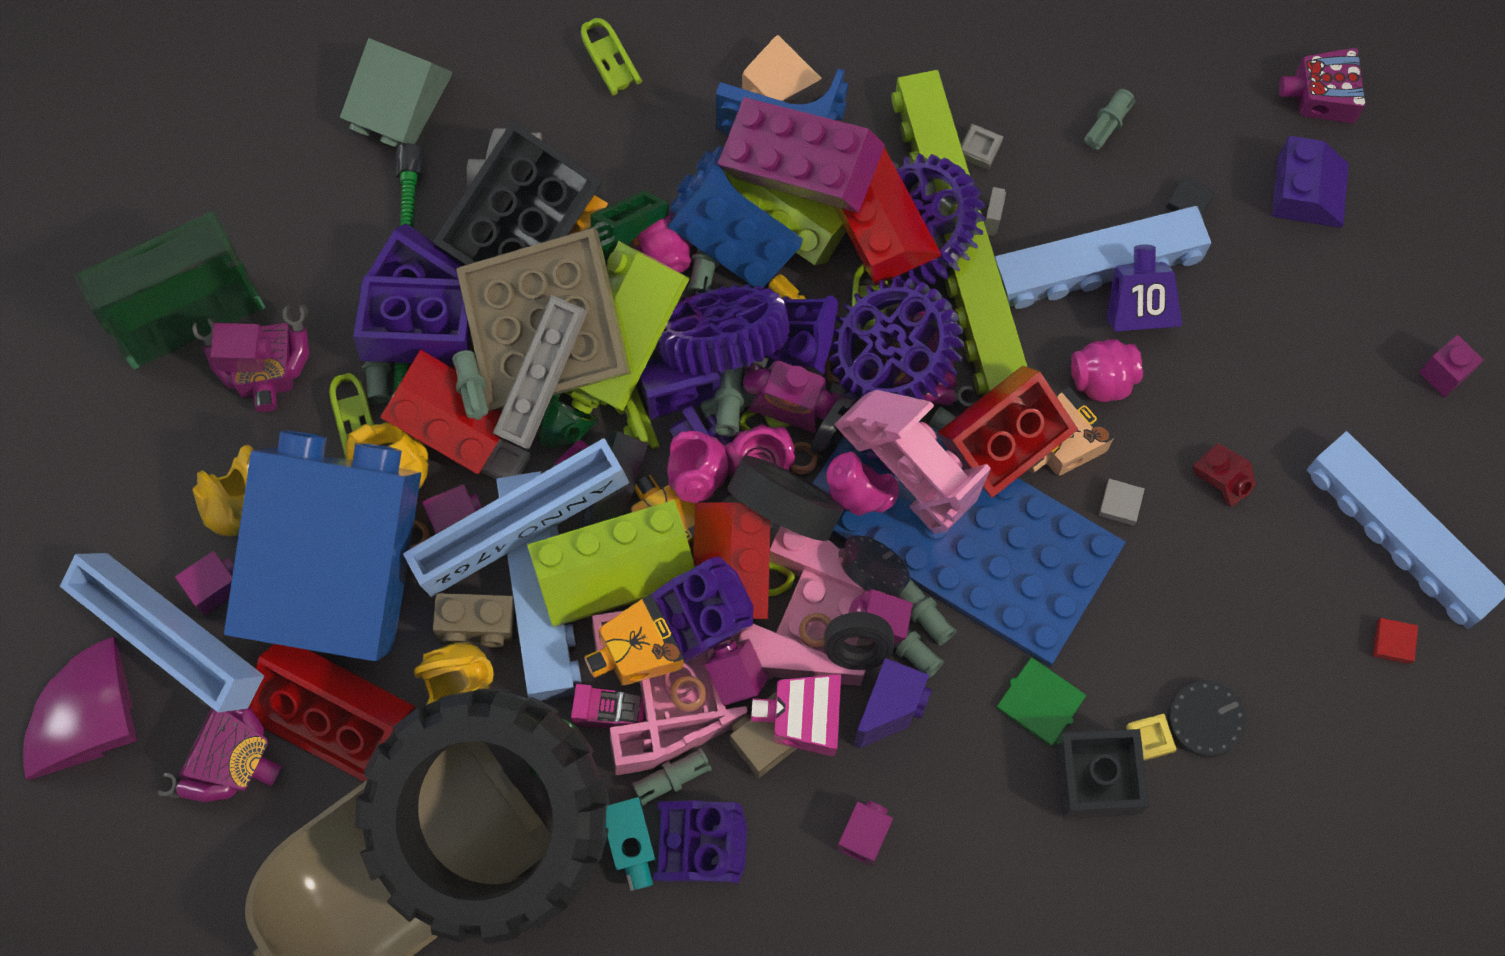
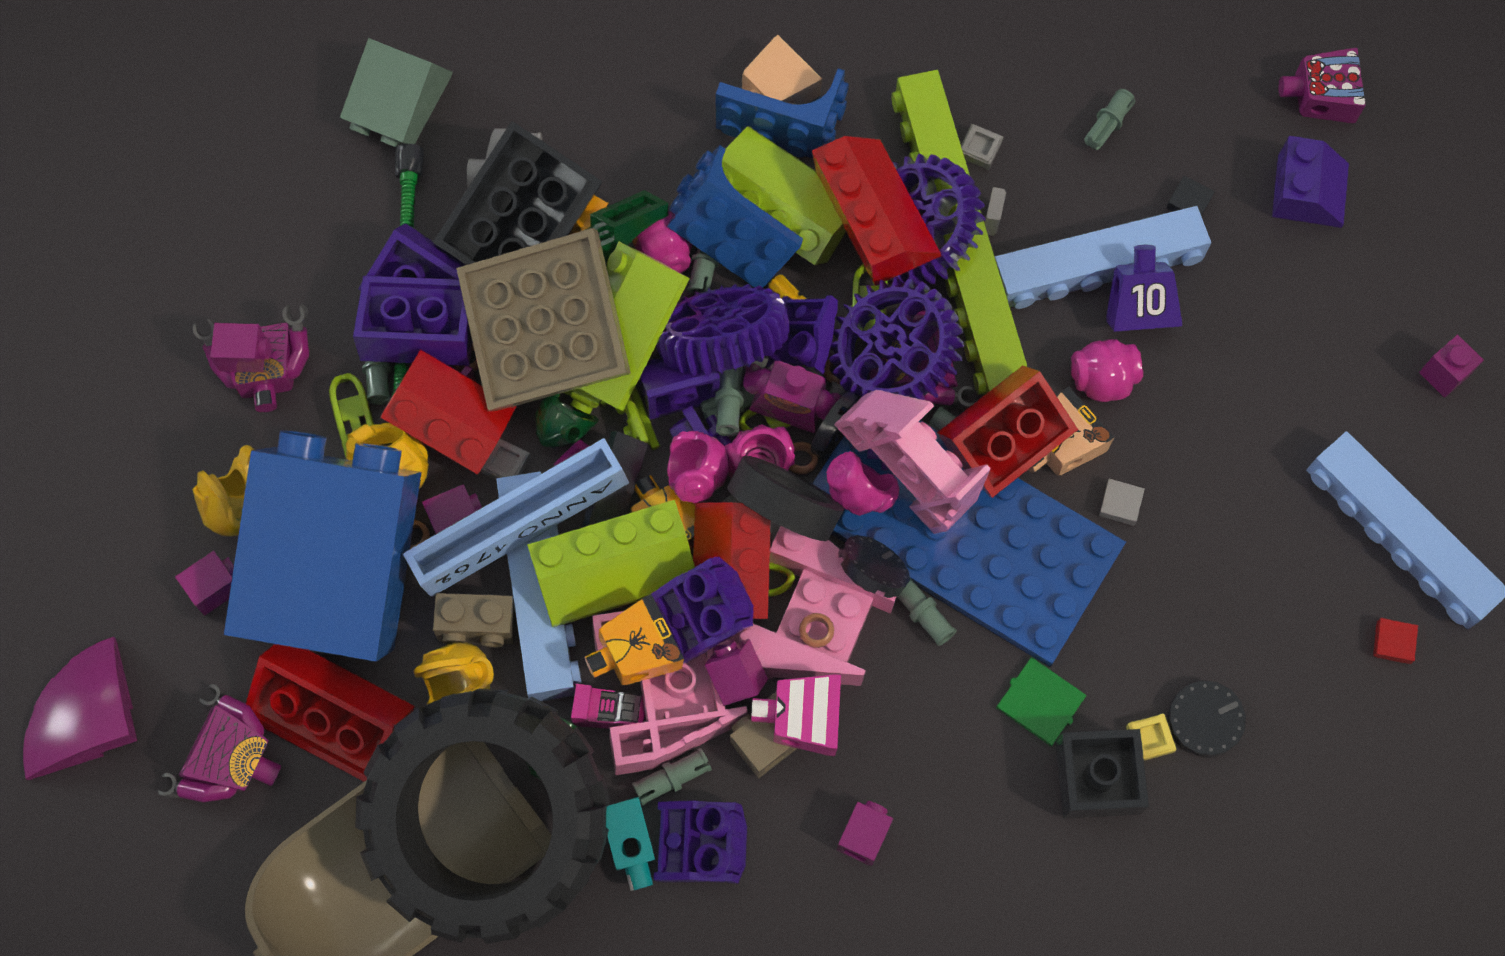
(162, 632): light blue brick -> none
(168, 284): clear green tile -> none
(470, 384): sand green axle -> none
(540, 372): light grey tile -> none
(604, 50): lime piece -> none
(688, 706): nougat piece -> none
(801, 154): magenta brick -> none
(858, 625): black tyre -> none
(892, 609): magenta brick -> none
(893, 703): dark purple slope -> none
(918, 654): sand green pin -> none
(1226, 472): dark red bracket -> none

